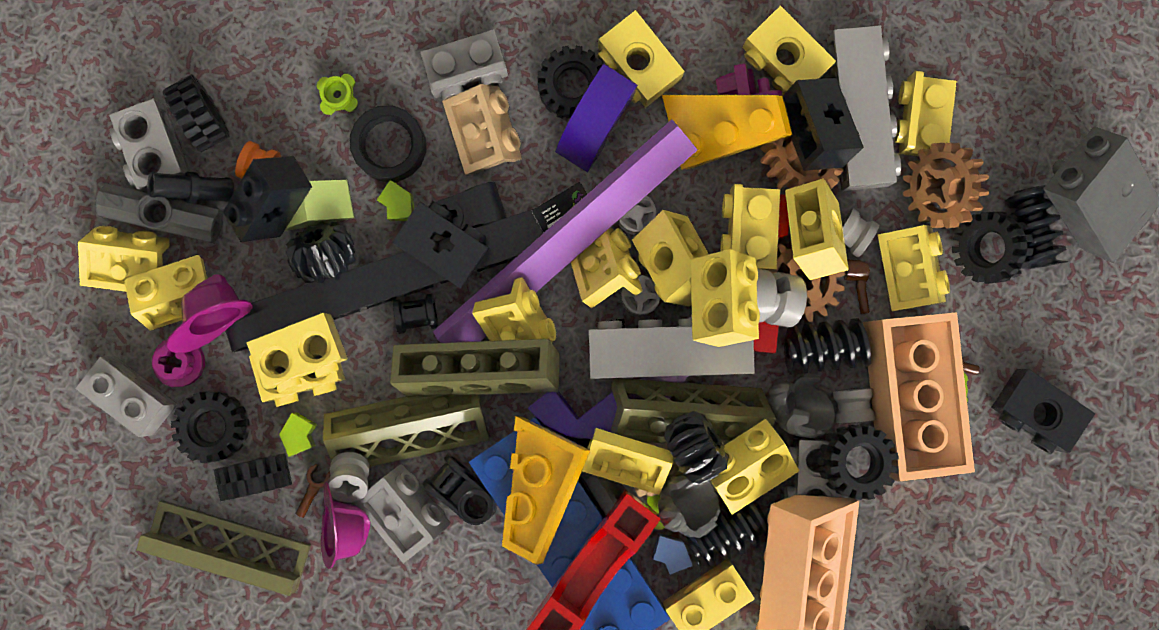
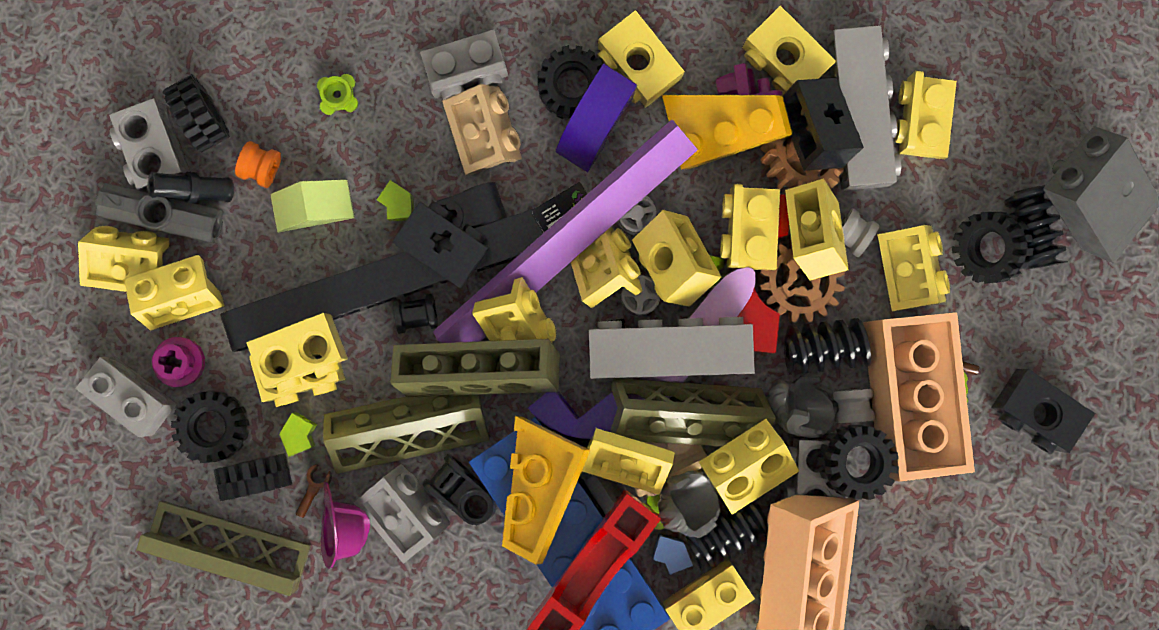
(206, 314): magenta piece -> none
(267, 198): black brick -> none
(320, 252): black gear -> none
(349, 477): light grey wheel -> none
(367, 122): black tyre -> none
(696, 447): black gear -> none
(724, 298): light yellow brick -> none
(780, 298): light grey wheel -> none
(859, 272): reddish brown hand -> none
(949, 186): medium nougat gear -> none

